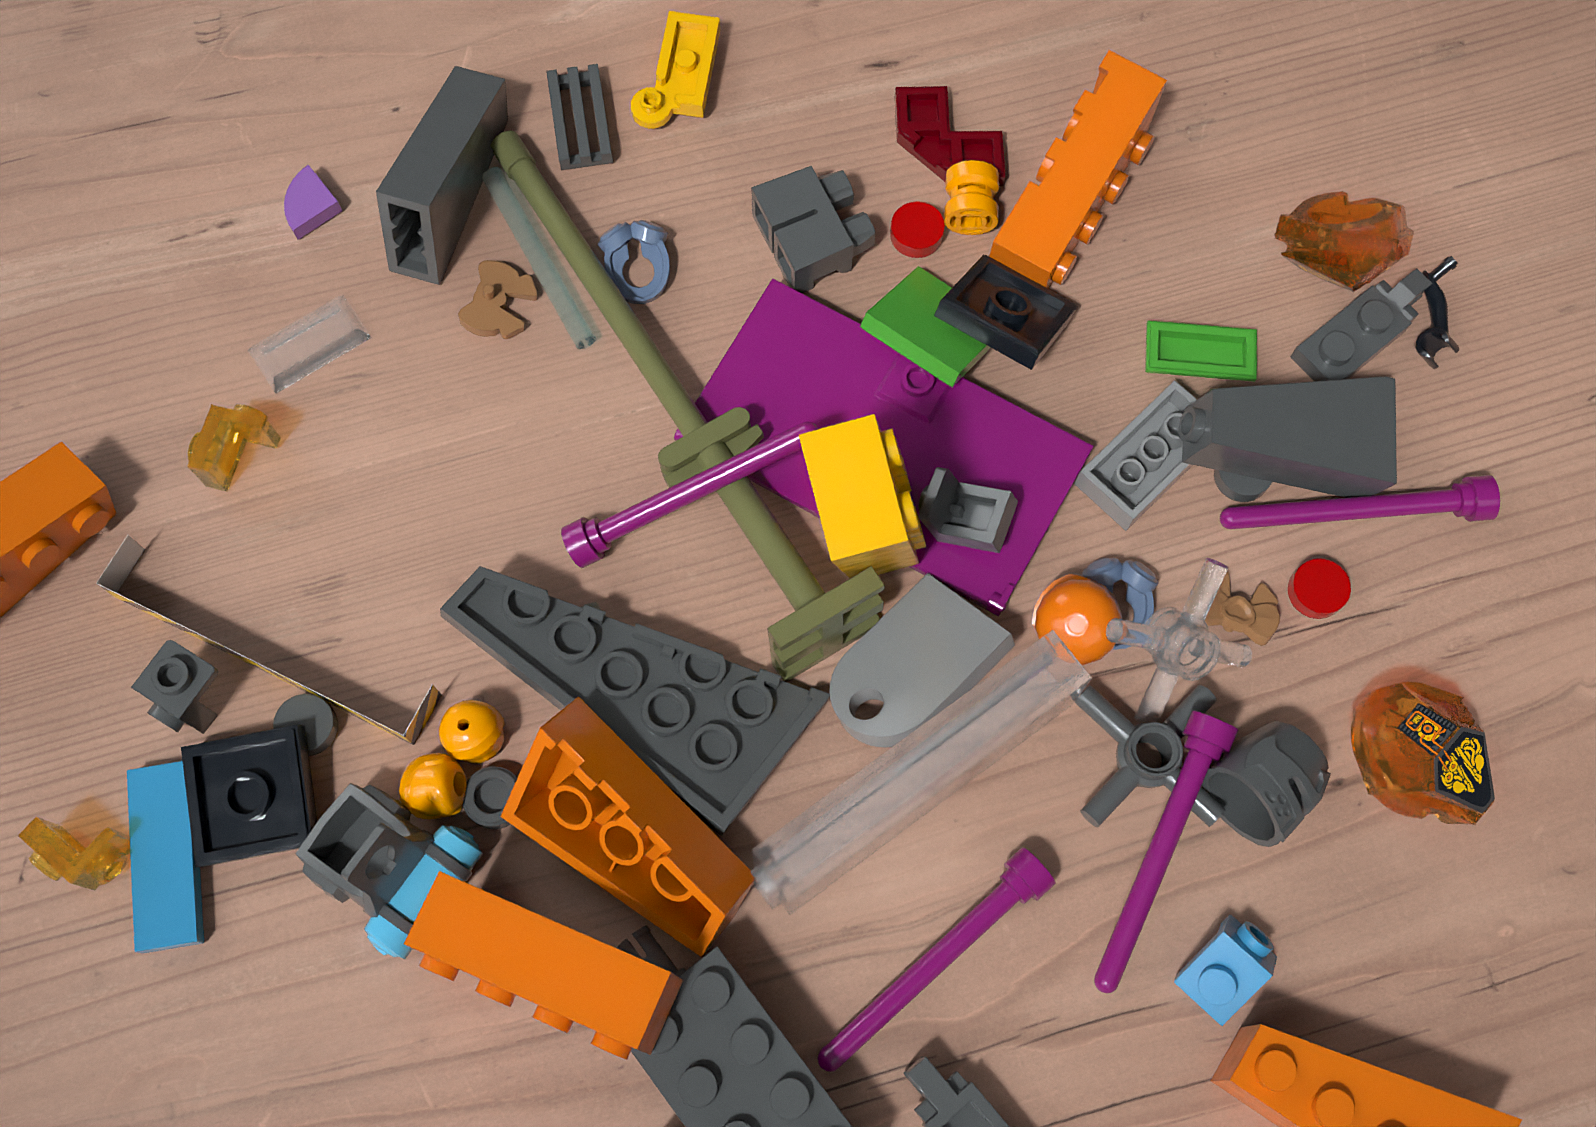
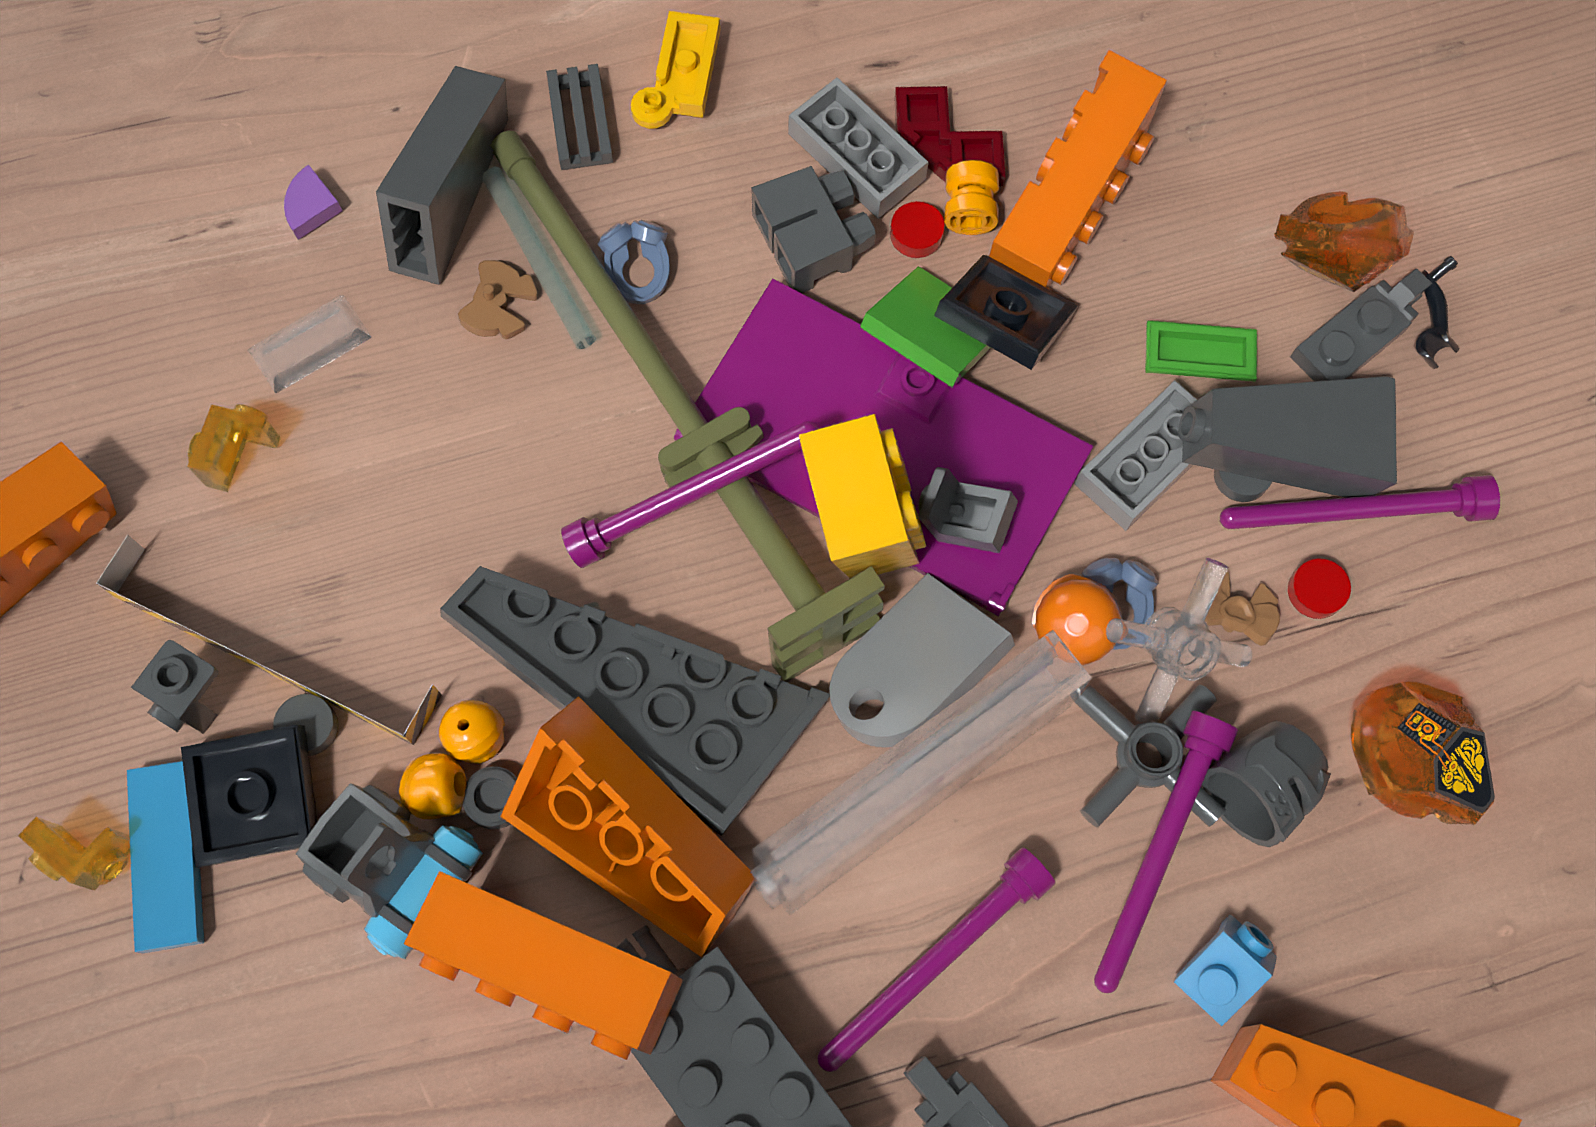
(852, 138): none -> light grey piece

